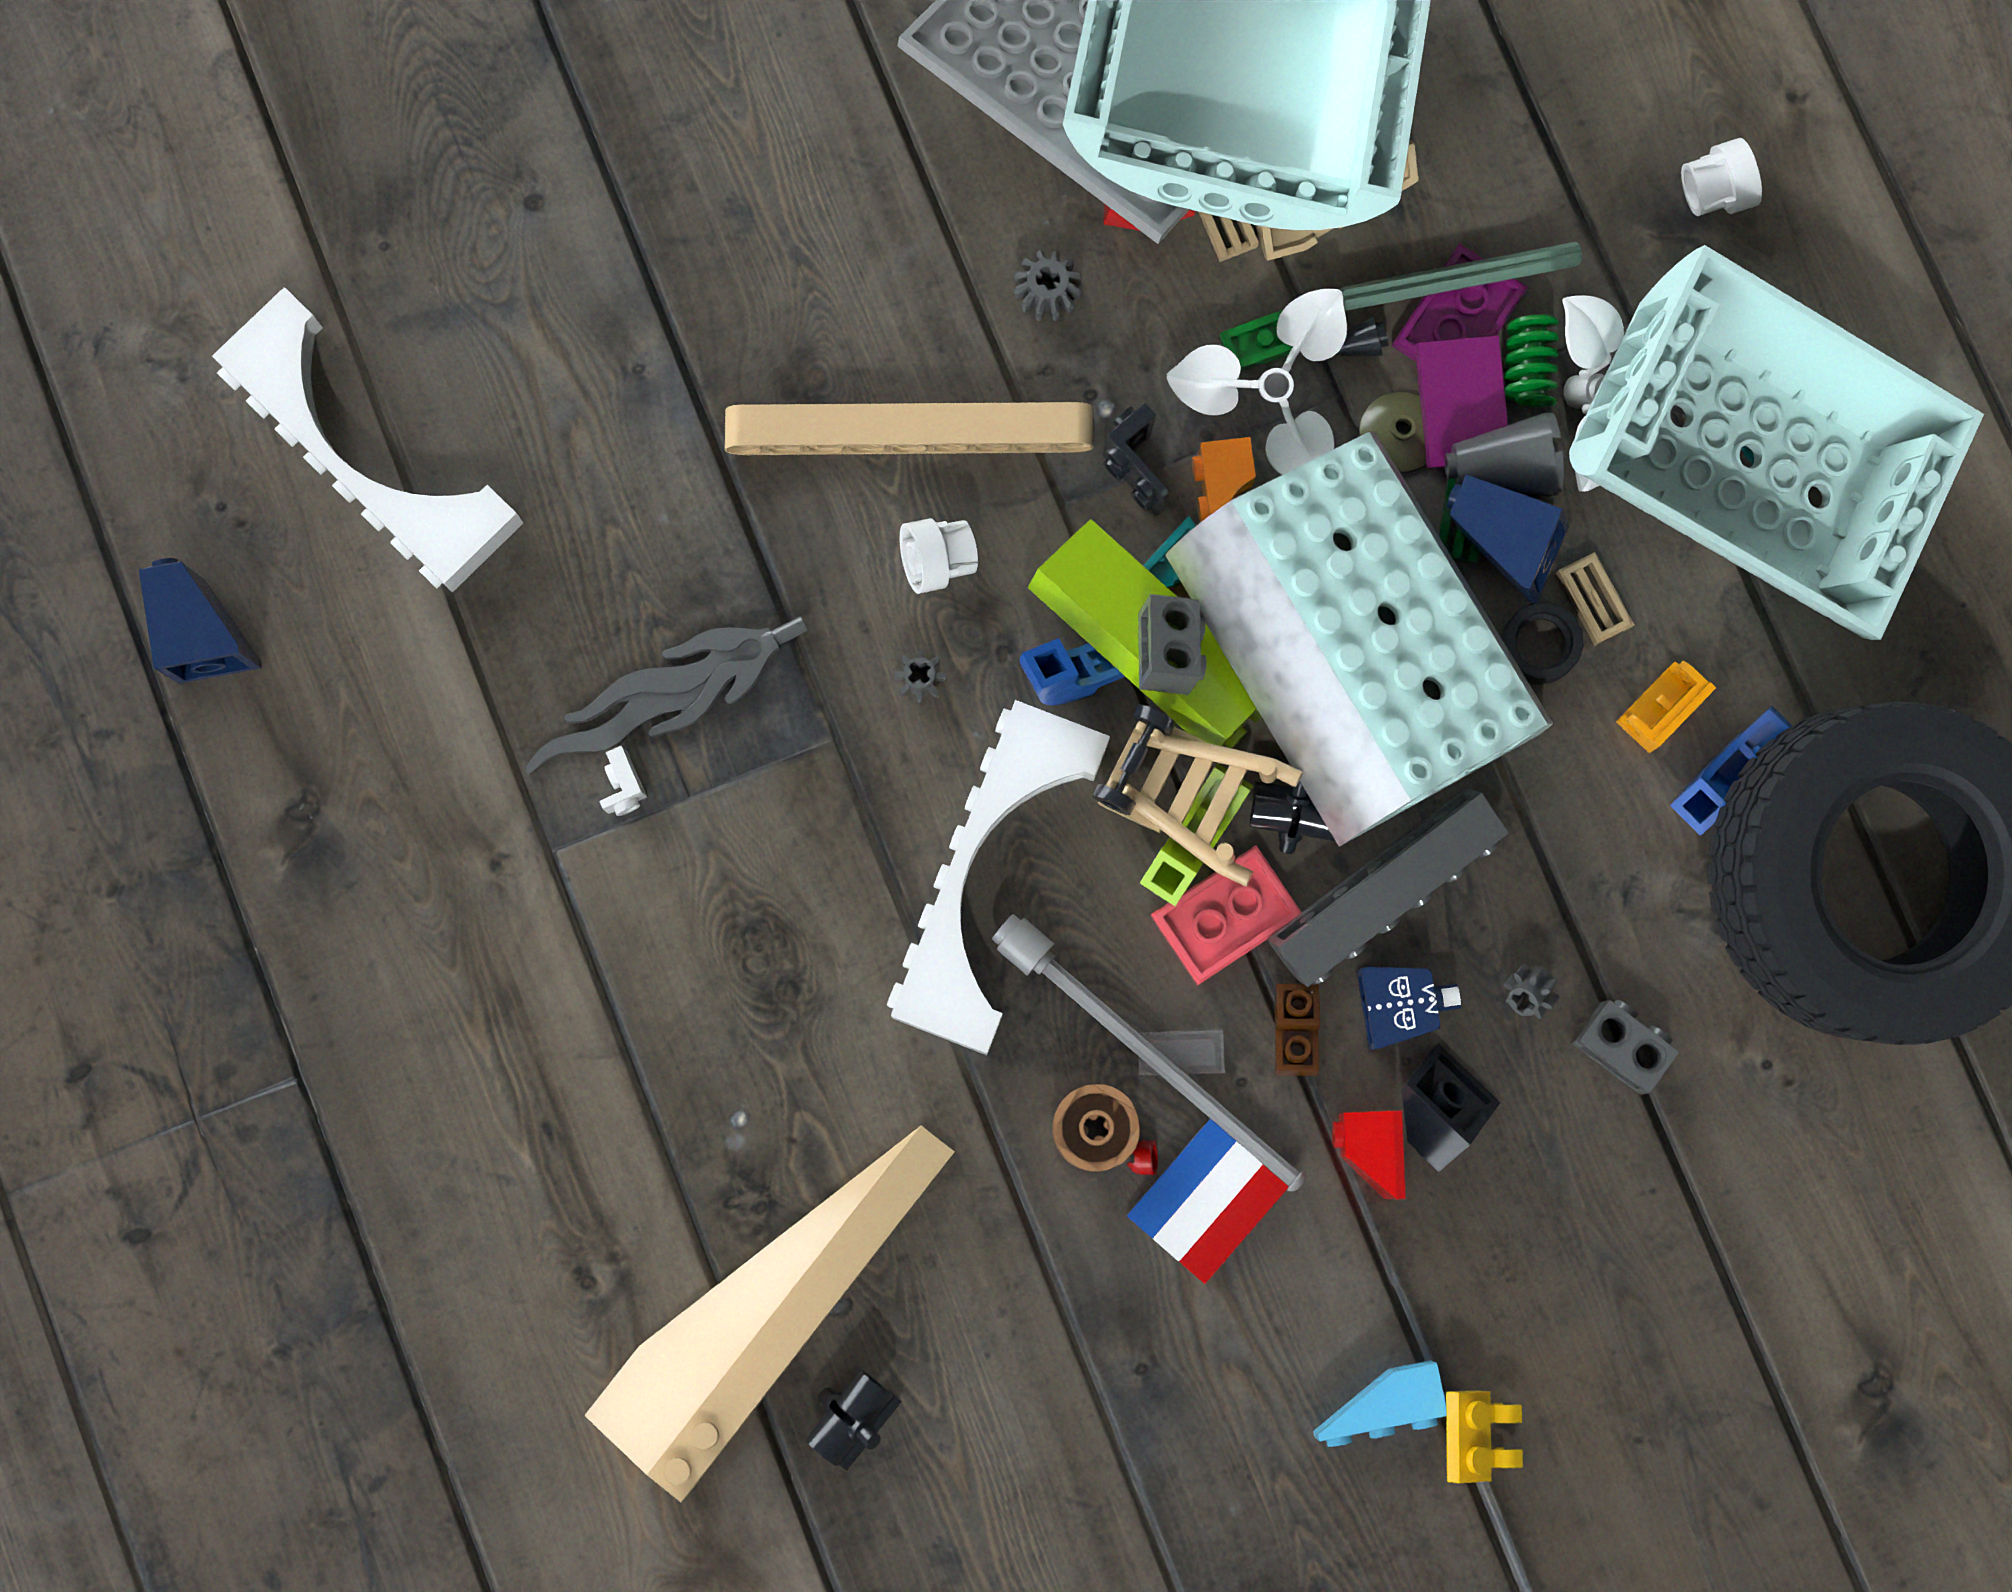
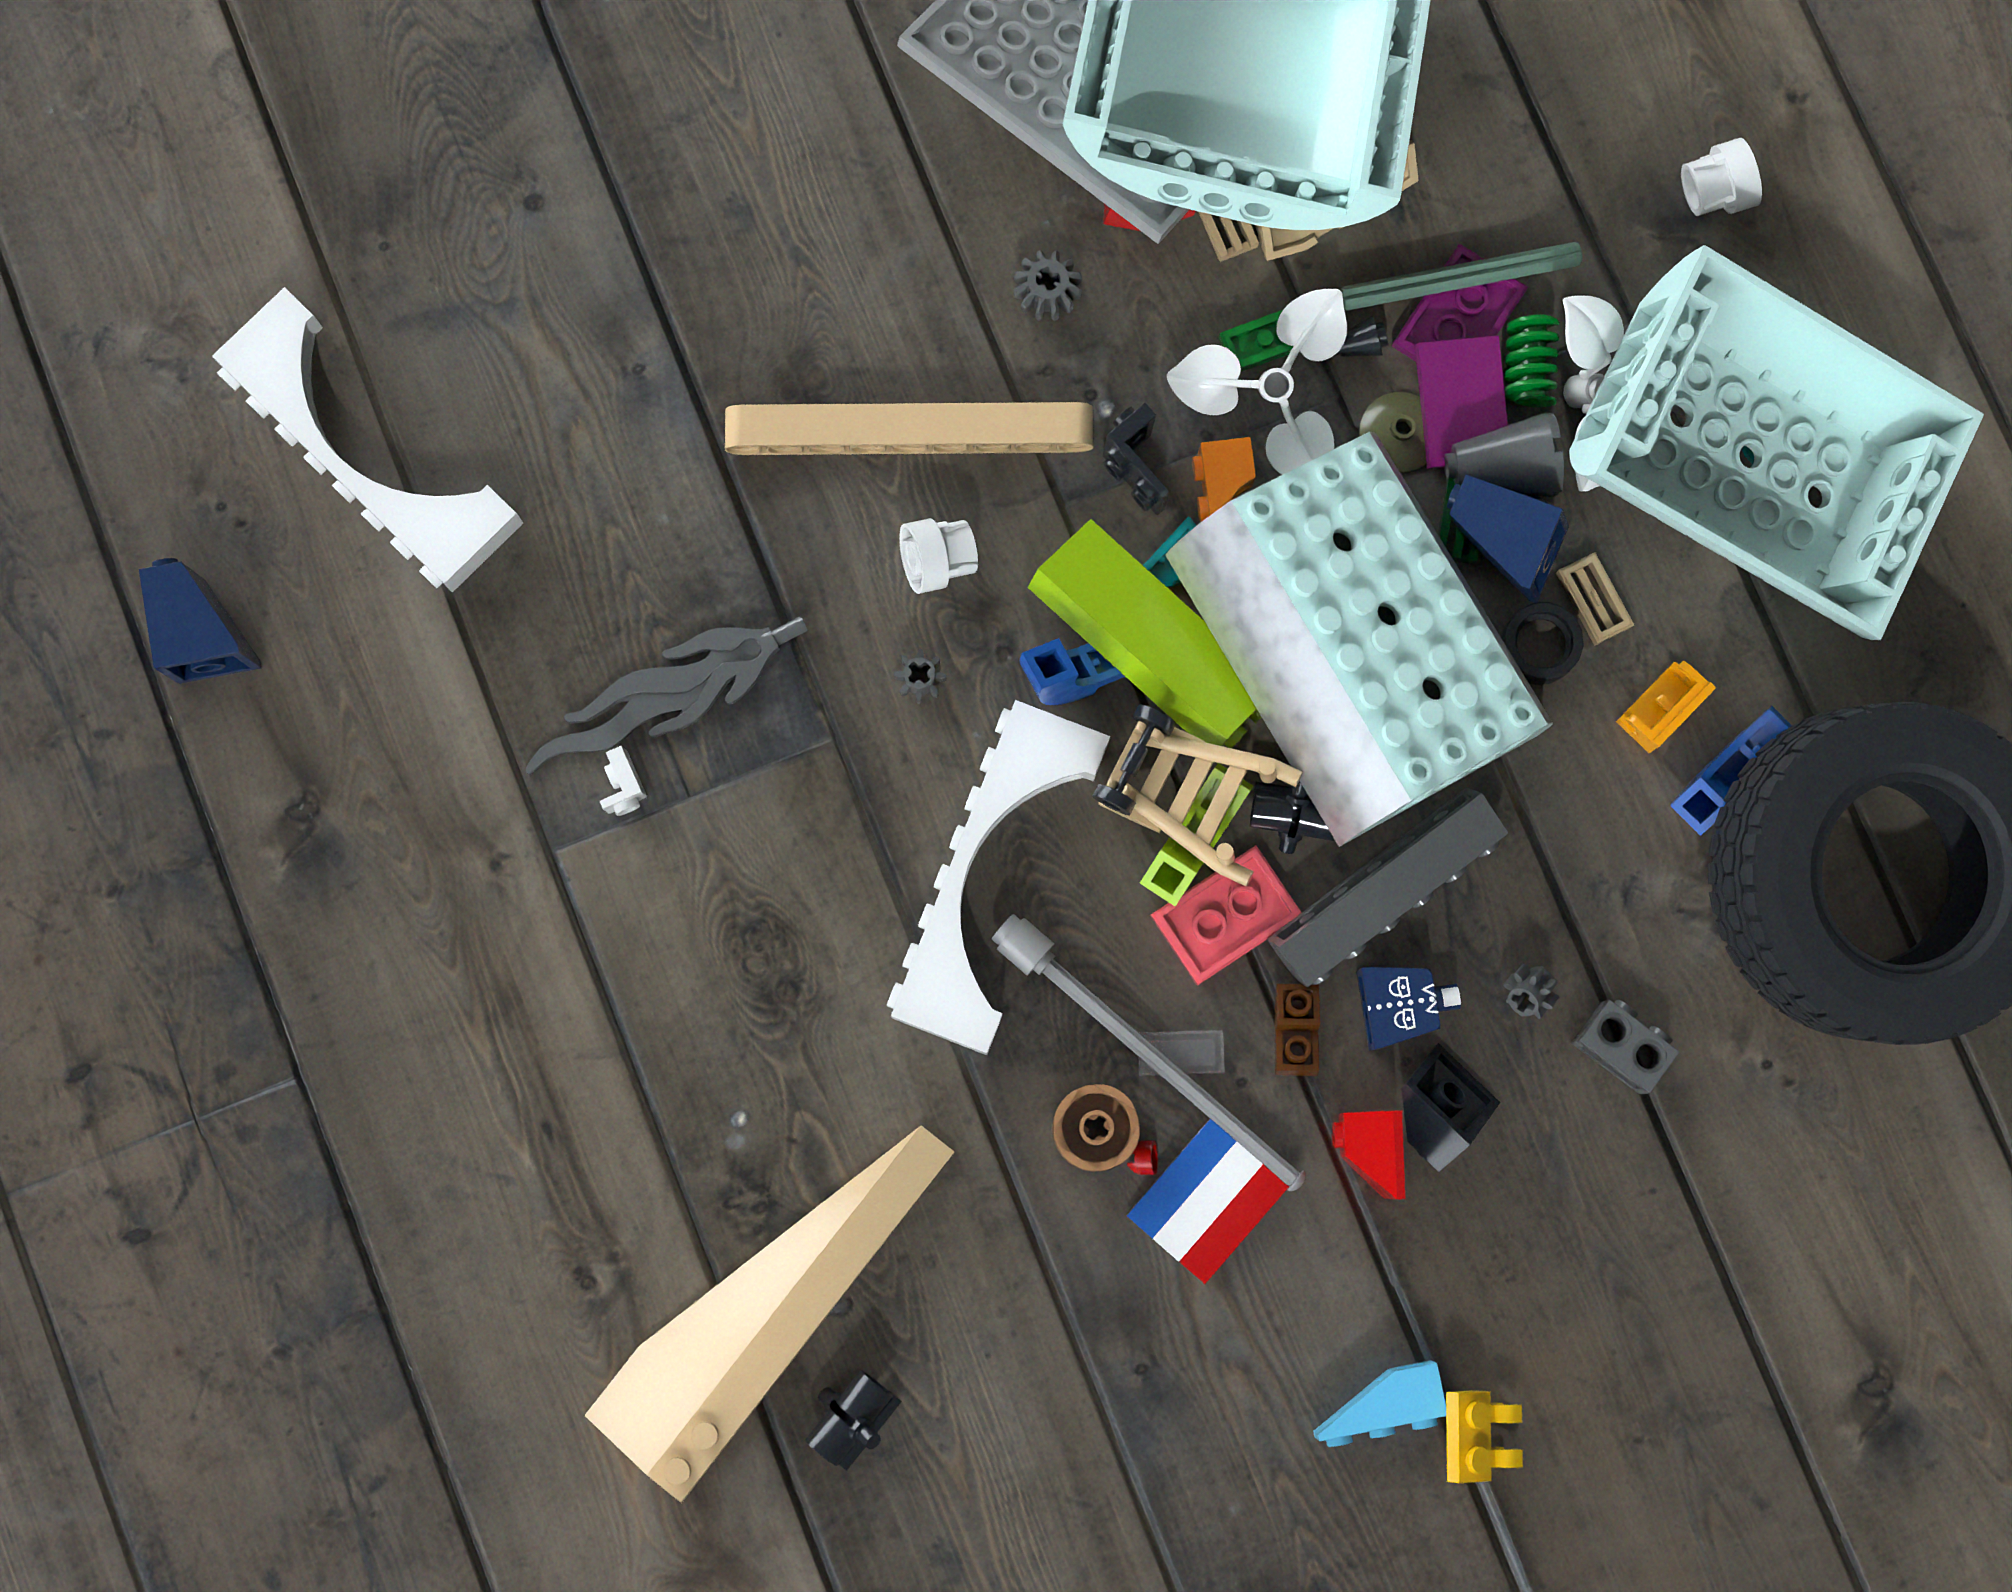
(1162, 643): dark grey brick -> none

